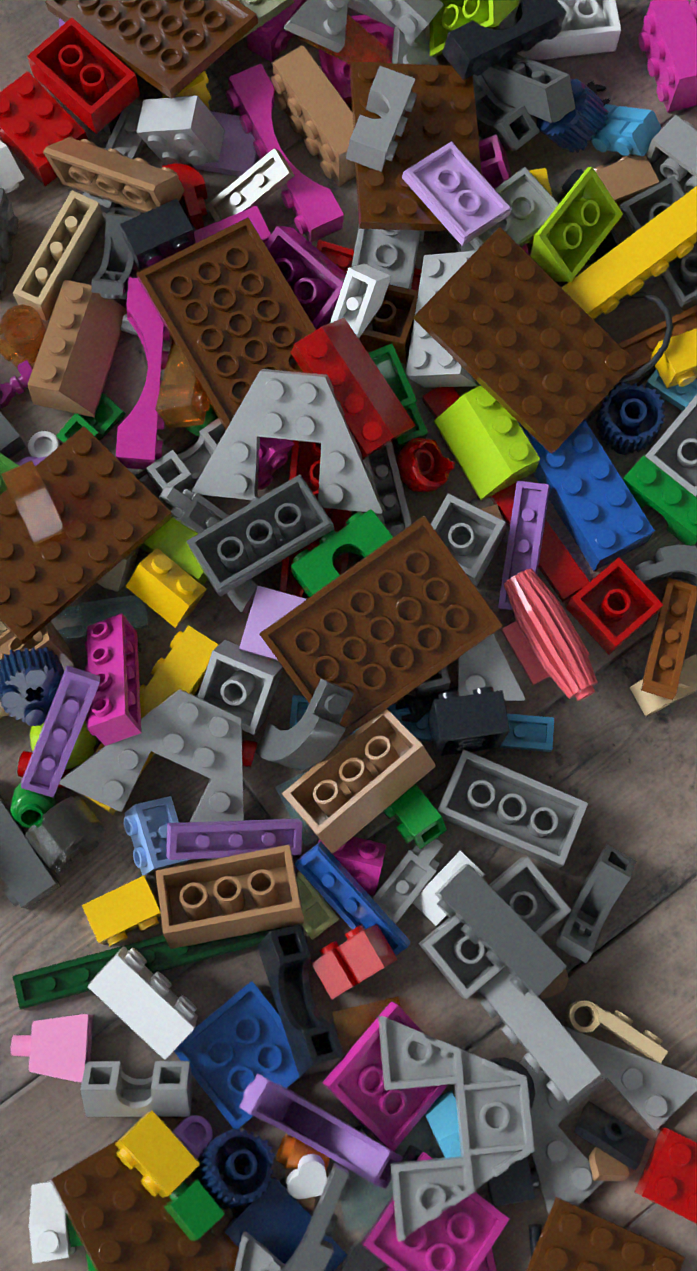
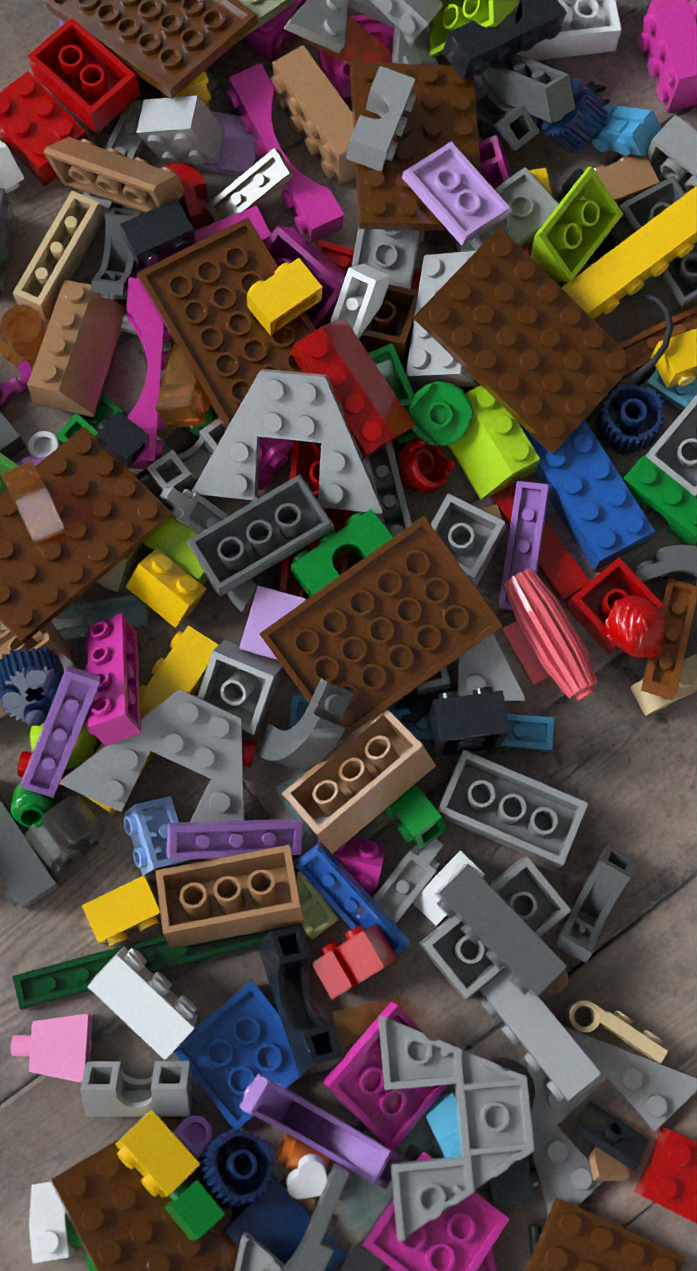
(122, 439): none -> black brick
(284, 295): none -> yellow piece
(441, 413): none -> green tile
(636, 627): none -> red hair

